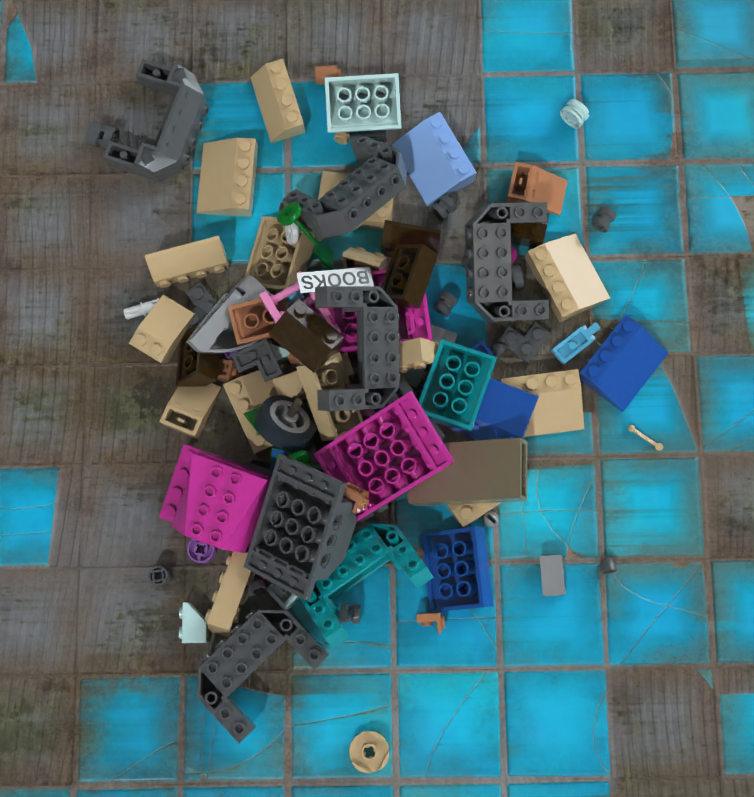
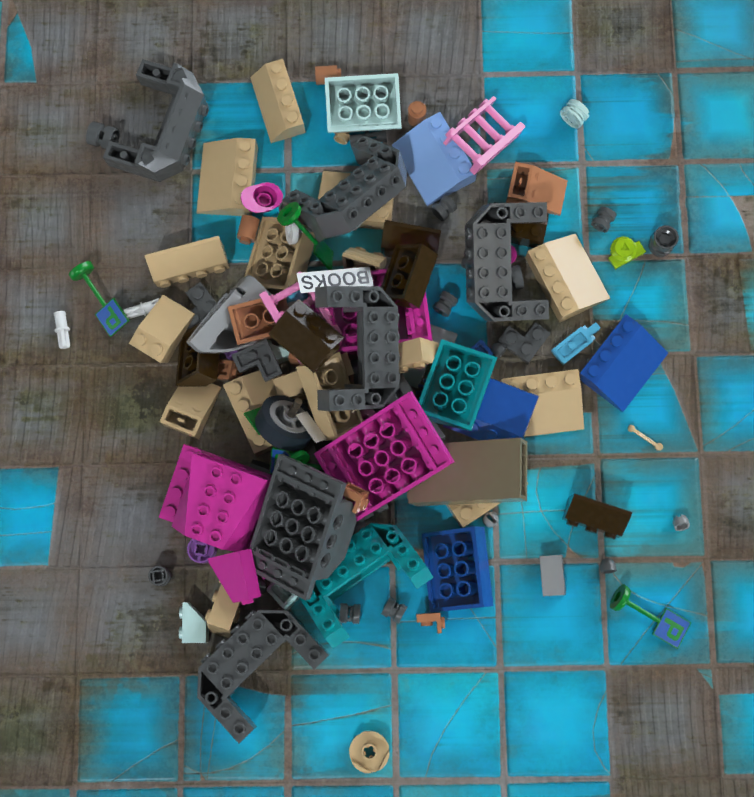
(62, 329): none -> white axle
(111, 314): none -> green piece
(237, 575): none -> dark pink slope
(248, 229): none -> nougat brick
(261, 197): none -> dark pink piece
(311, 426): none -> white sticker
(394, 610): none -> dark grey wheel
(416, 113): none -> nougat brick
(490, 151): none -> bright pink fence
(596, 516): none -> dark brown slope
(624, 250): none -> lime piece
(663, 241): none -> dark grey wheel
(669, 627): none -> green piece
(681, 523): none -> light grey hinge

